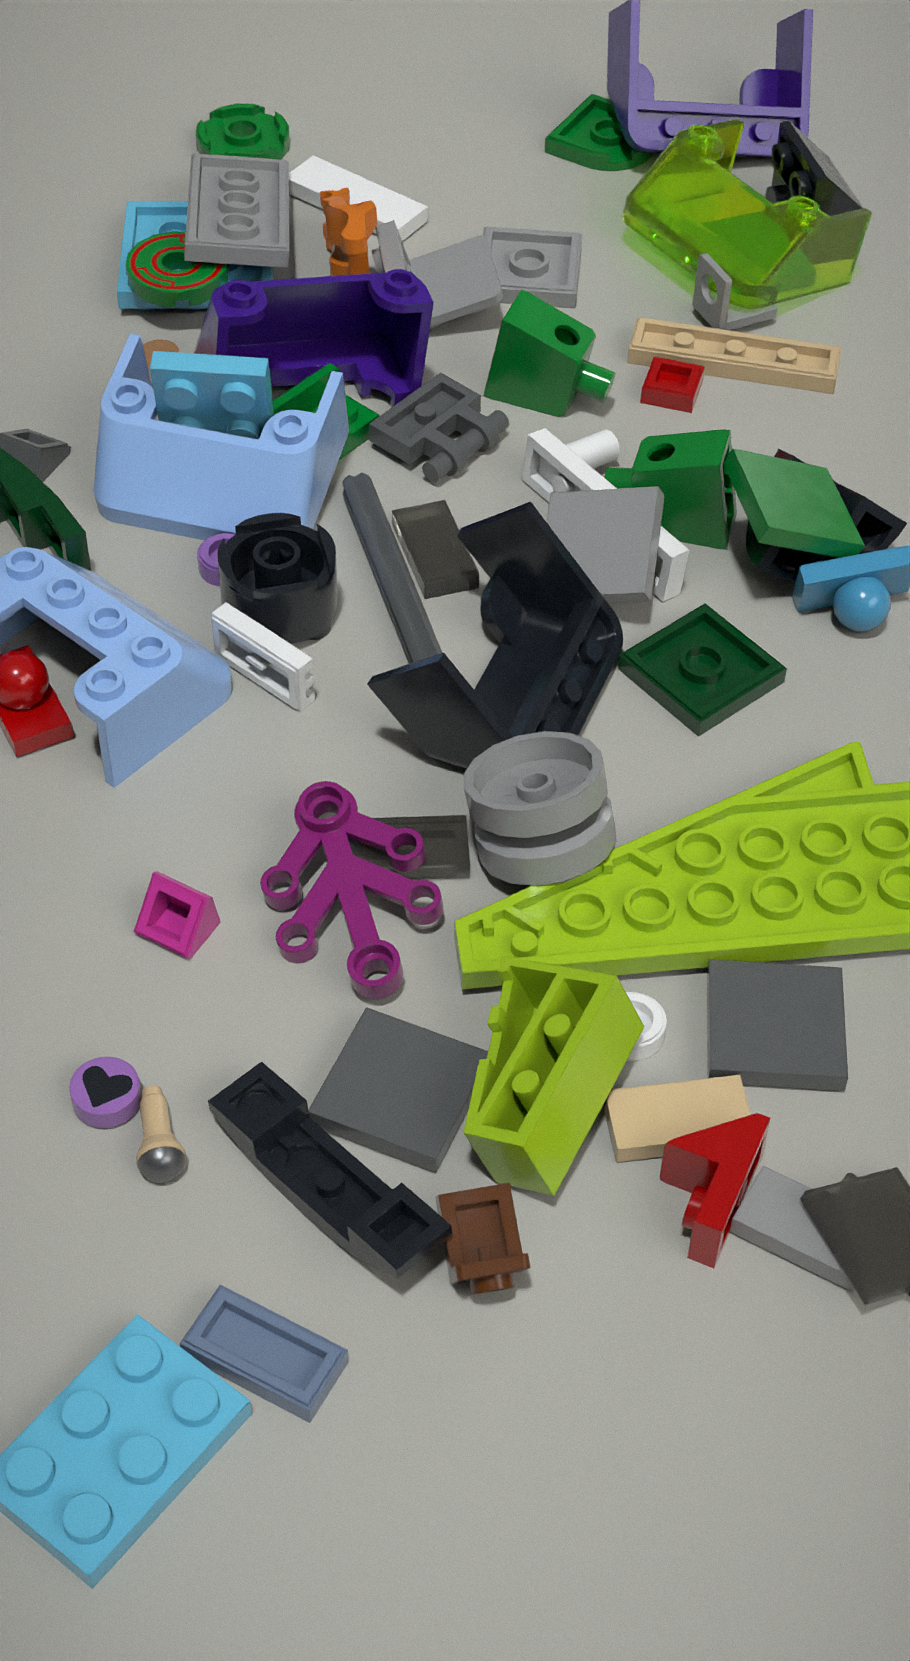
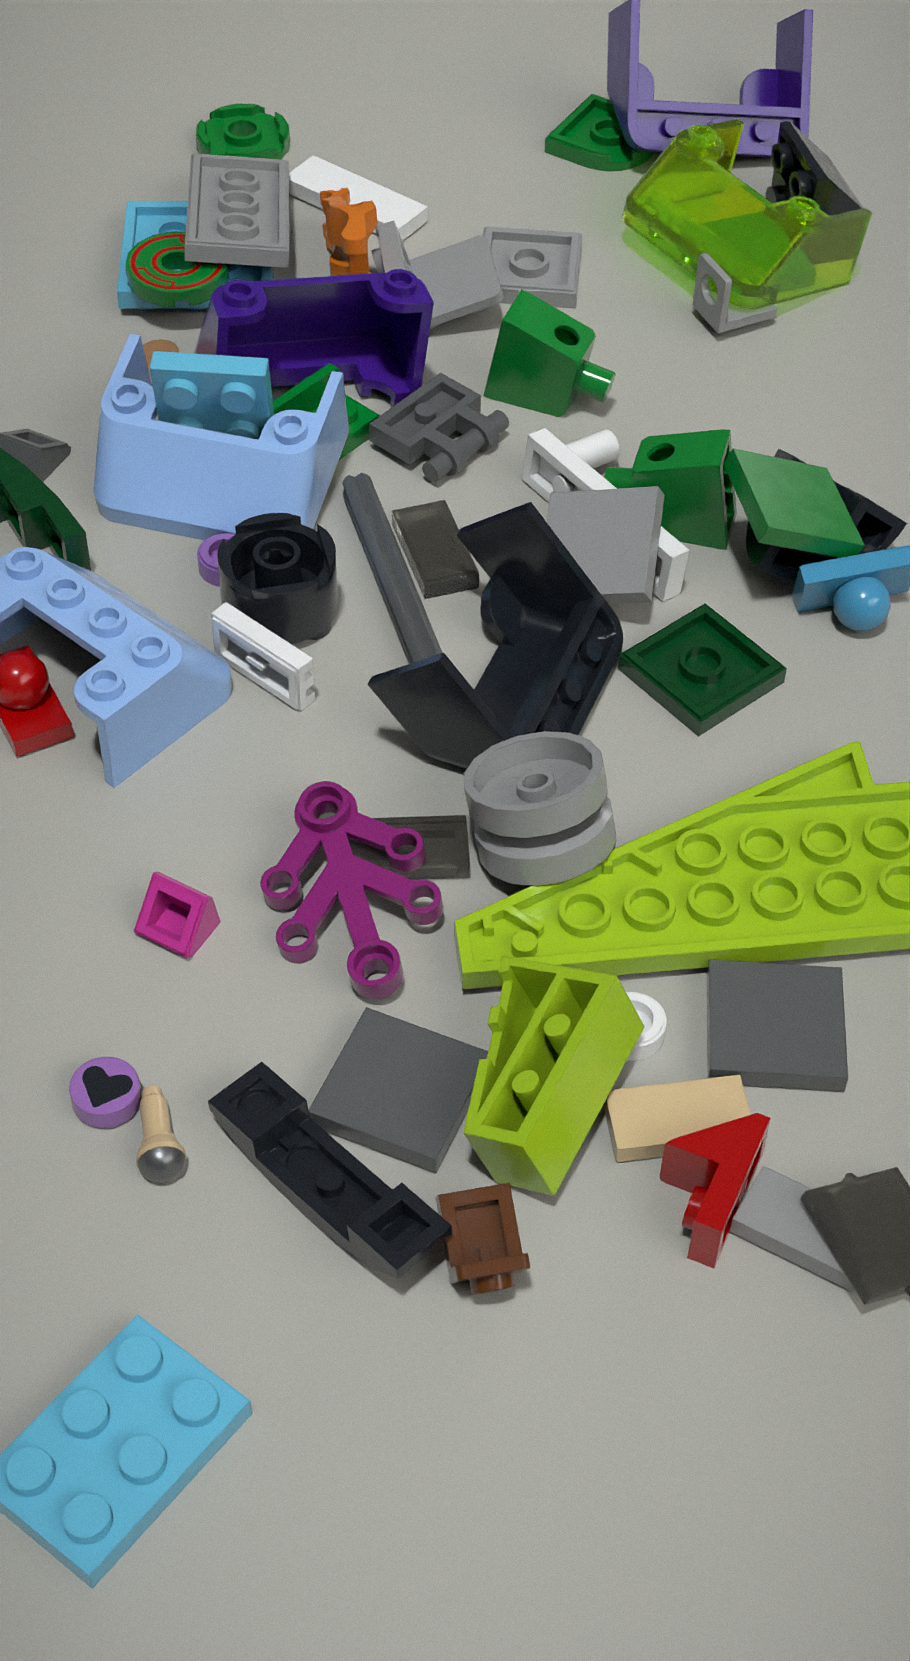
(265, 1353): sand blue tile -> none
(672, 384): red tile -> none
(737, 354): tan tile -> none

